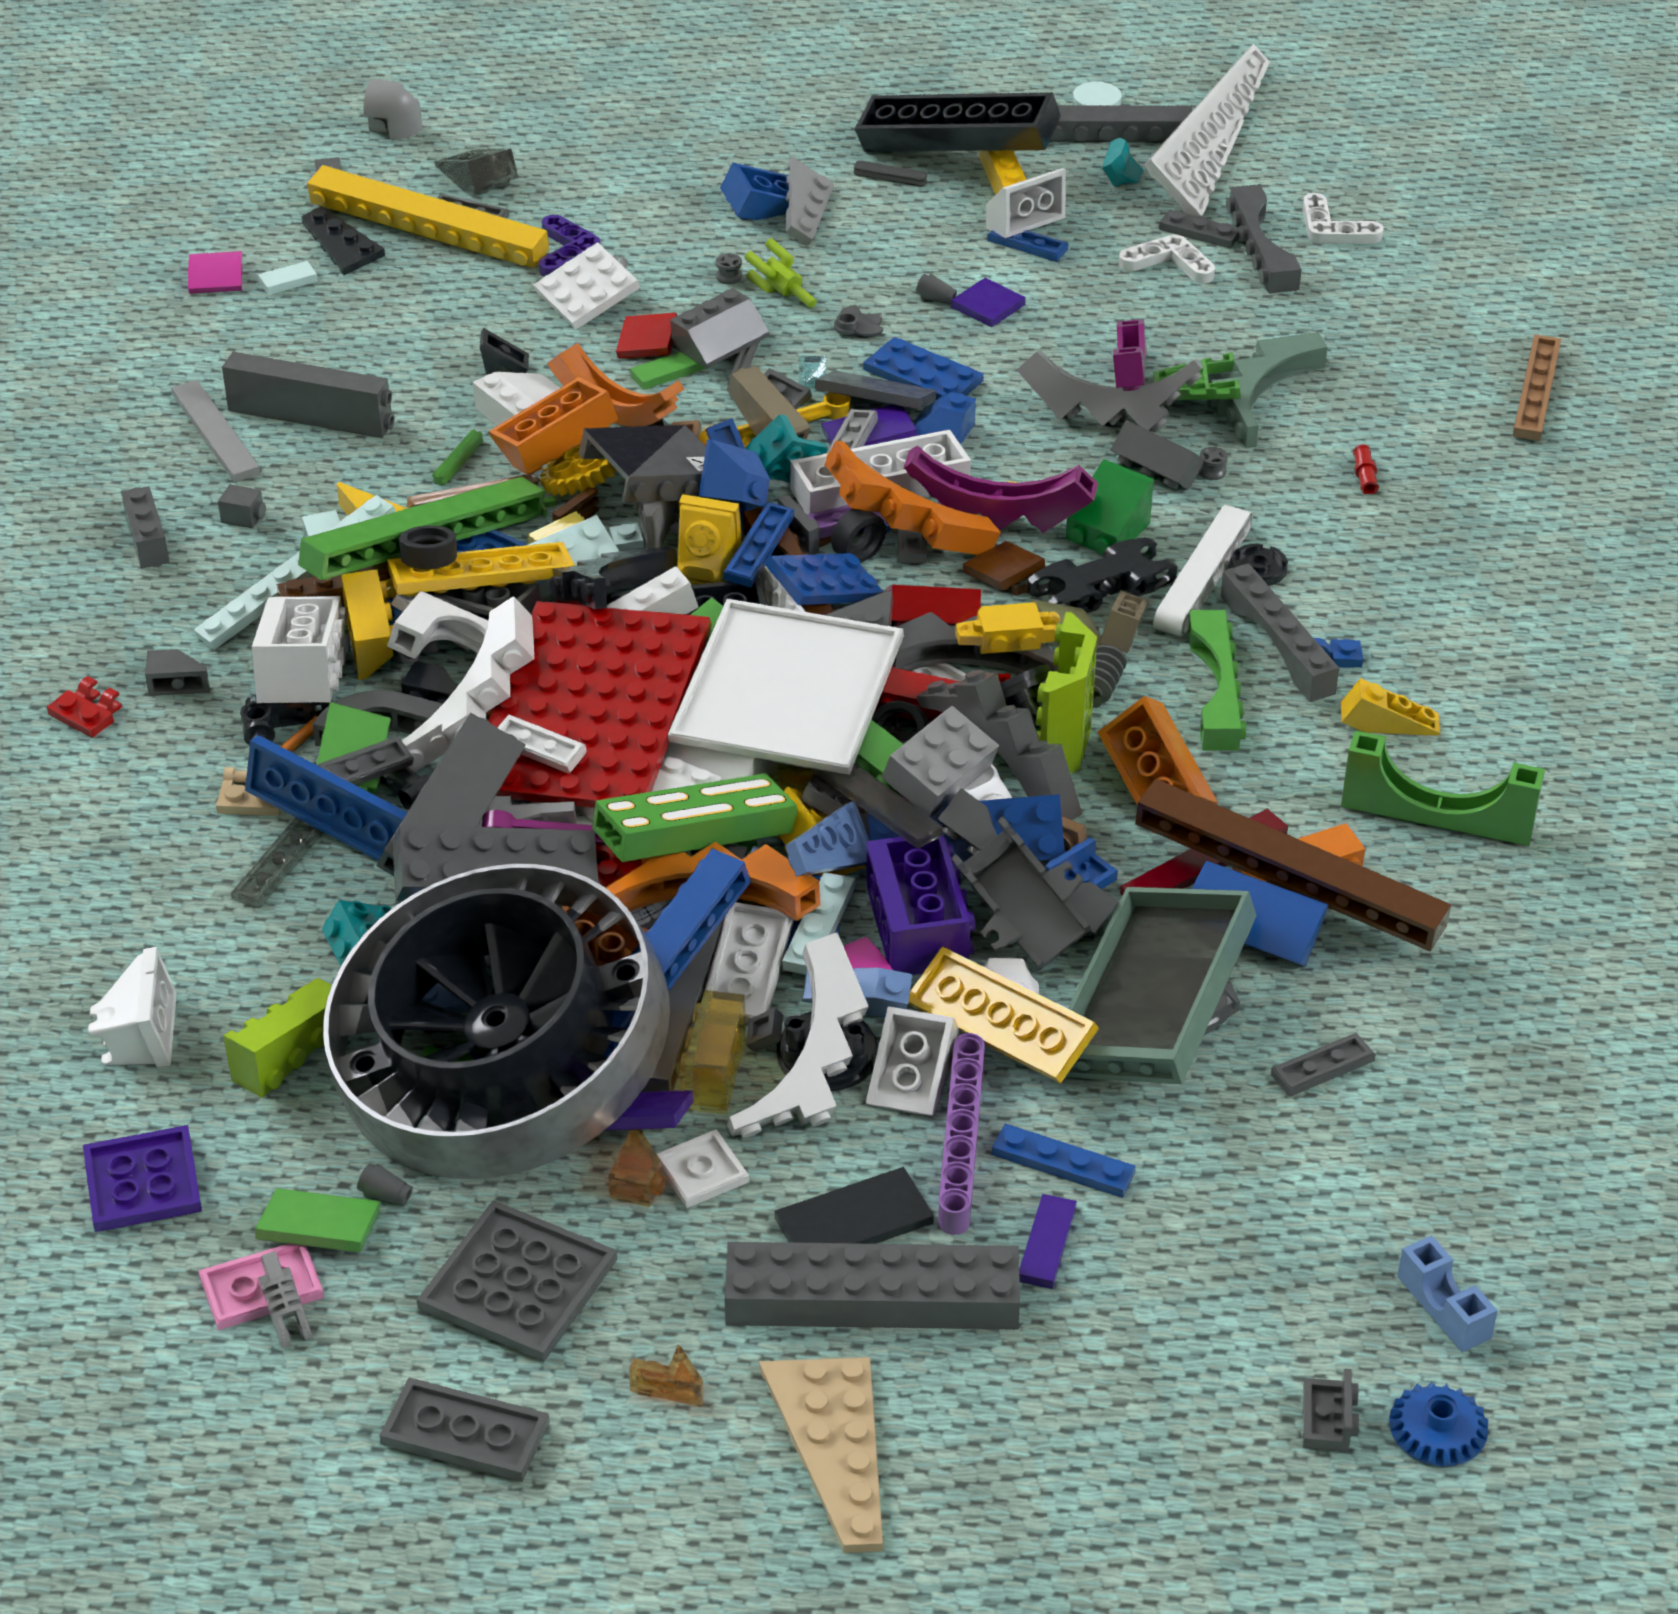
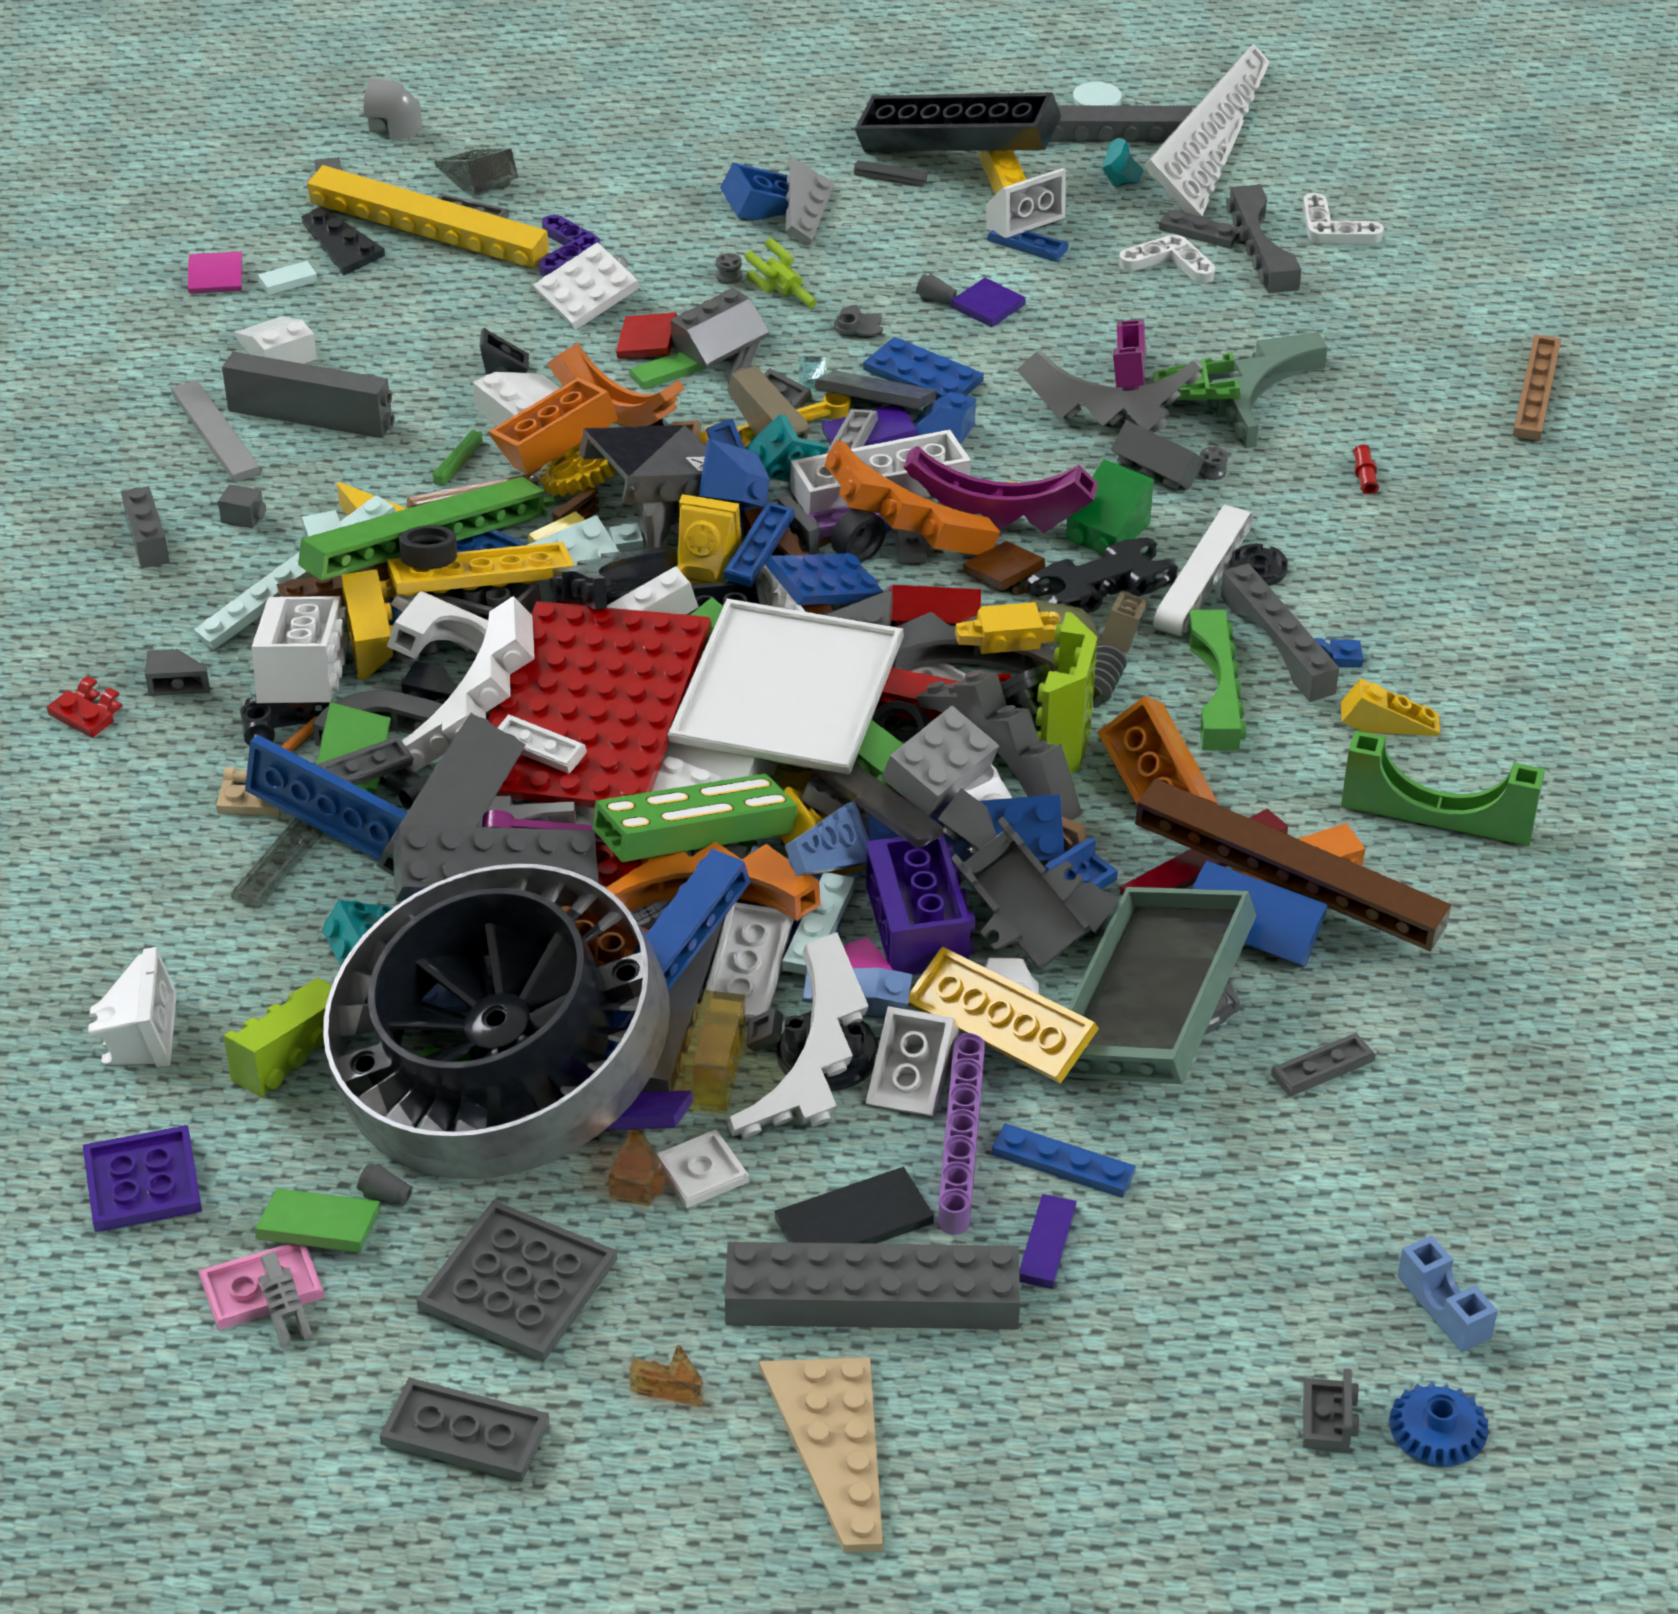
(279, 339): none -> white slope

